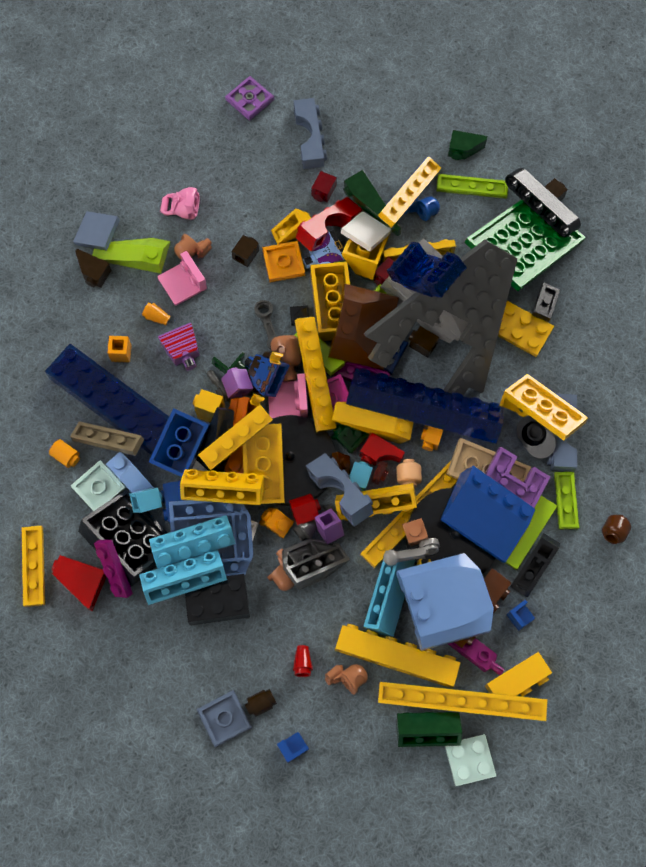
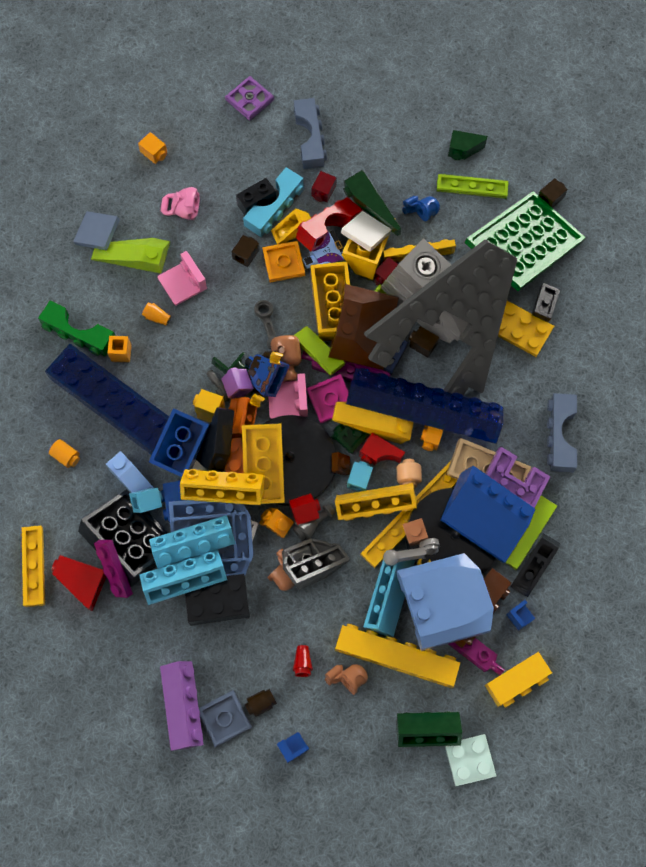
(56, 318): none -> green arch
(93, 269): dark brown slope -> none
(98, 486): light aqua plate -> none
(107, 438): dark tan plate -> none
(153, 148): none -> light orange brick
(181, 346): medium lavender torso -> none
(181, 705): none -> medium lavender brick
(192, 247): nougat piece -> none
(235, 437): yellow plate -> none
(258, 194): none -> black brick
(261, 218): none -> medium azure arch
(298, 312): black tile -> none
(315, 373): yellow plate -> none
(329, 526): medium lavender brick -> none
(354, 504): sand blue arch -> none
(381, 473): clear red plate -> none
(409, 192): yellow plate -> none
(426, 272): clear blue plate -> none
(463, 701): yellow plate -> none
(542, 202): black beam -> none
(543, 407): yellow plate -> none
(543, 439): black piece -> none
(566, 500): lime tile -> none
(616, 529): reddish brown head -> none

